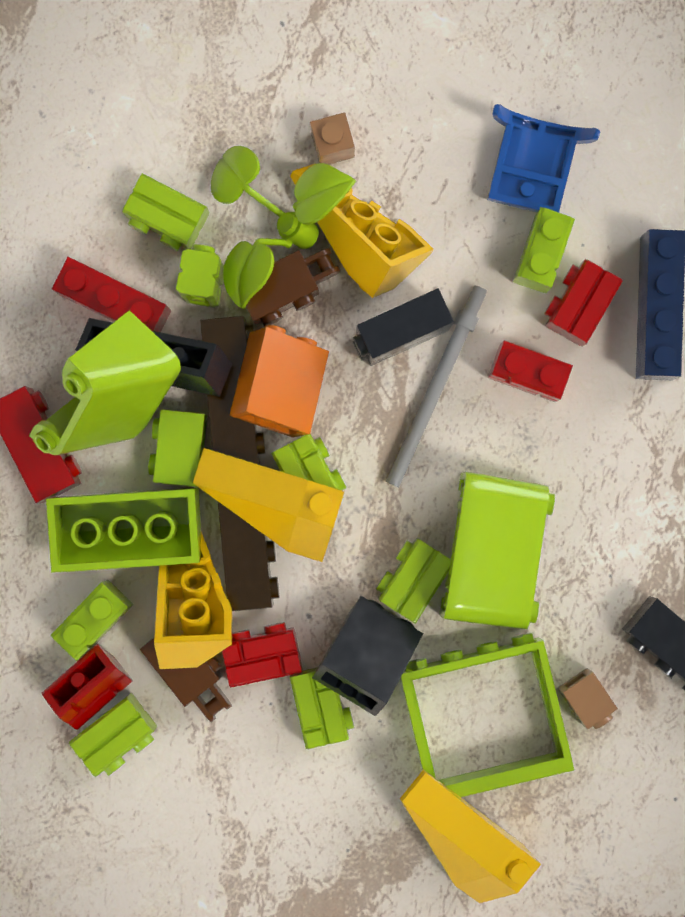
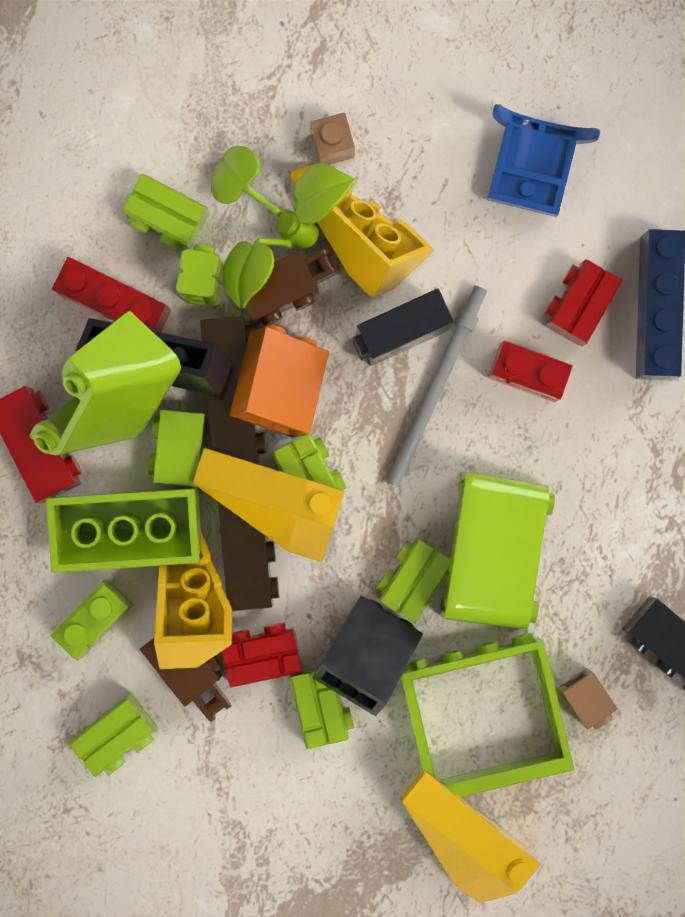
(86, 687): red brick -> none
(543, 250): lime brick -> none

